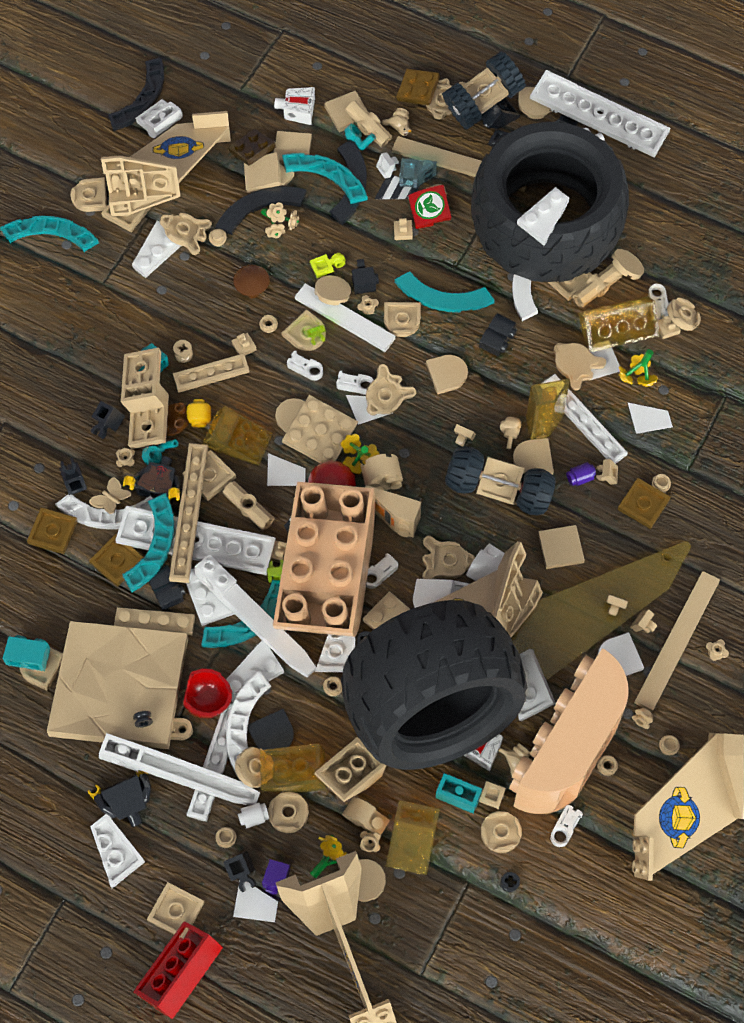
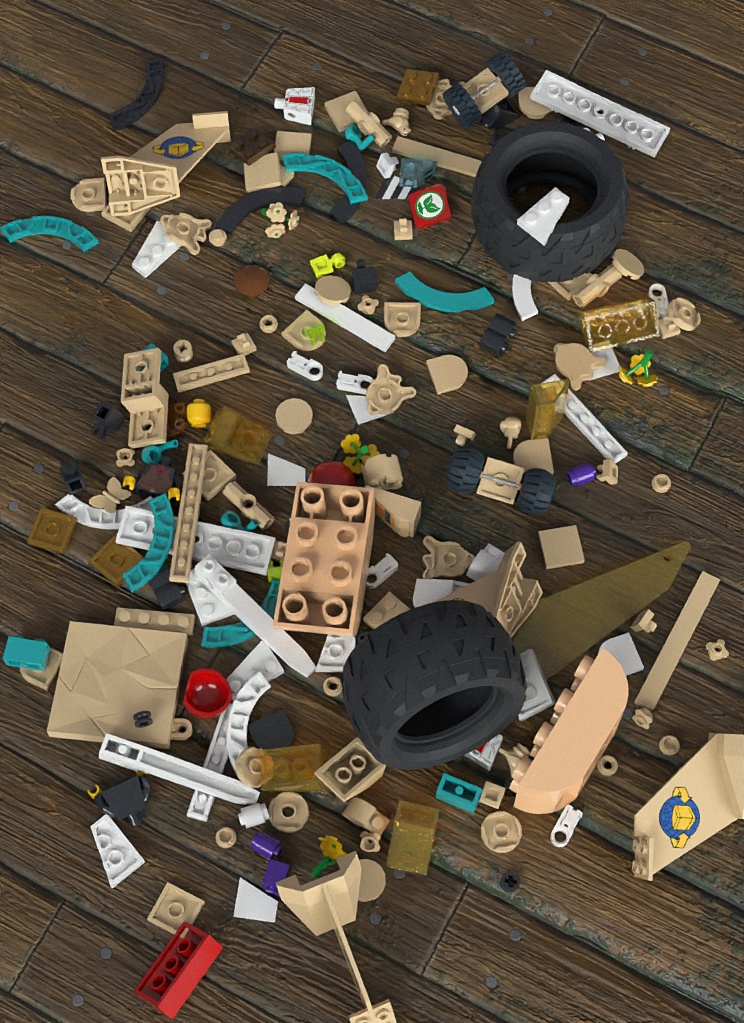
(159, 117): white brick -> none
(232, 520): none -> teal plate
(240, 867): black brick -> none
(266, 845): none -> dark purple brick
(319, 431): tan plate -> none
(615, 604): tan tile -> none
(644, 503): pearl gold plate -> none
(649, 418): white sticker -> none

